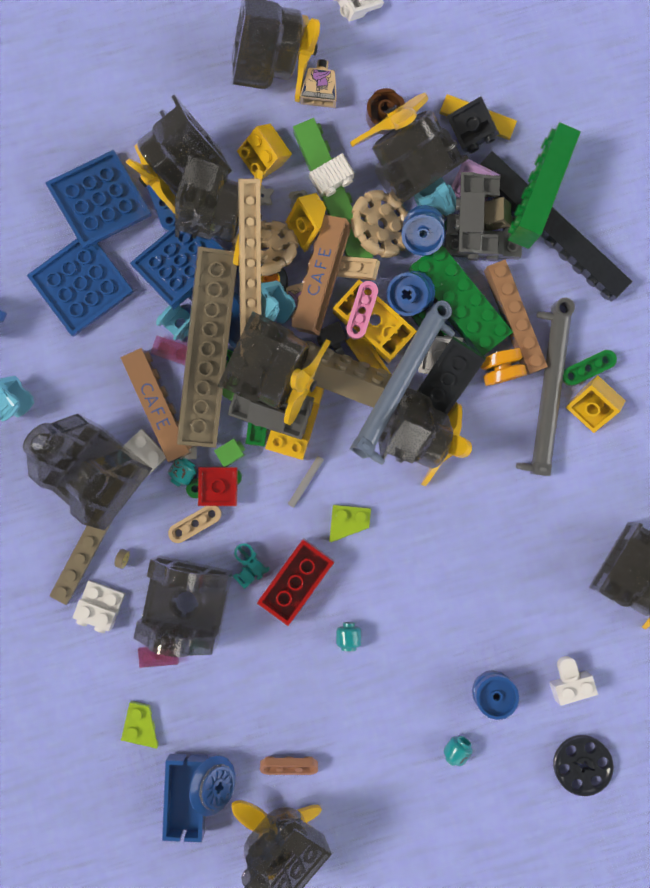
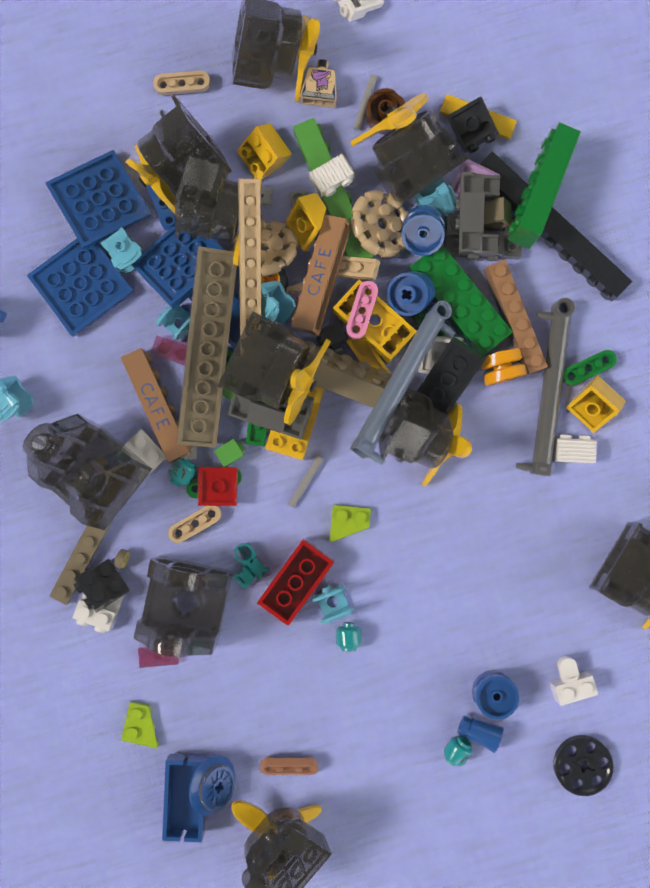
(100, 585): none -> black plate
(122, 251): none -> medium azure piece
(173, 81): none -> tan plate
(332, 613): none -> medium azure piece
(362, 111): none -> light grey bar
(481, 732): none -> blue plant
(575, 450): none -> white brick

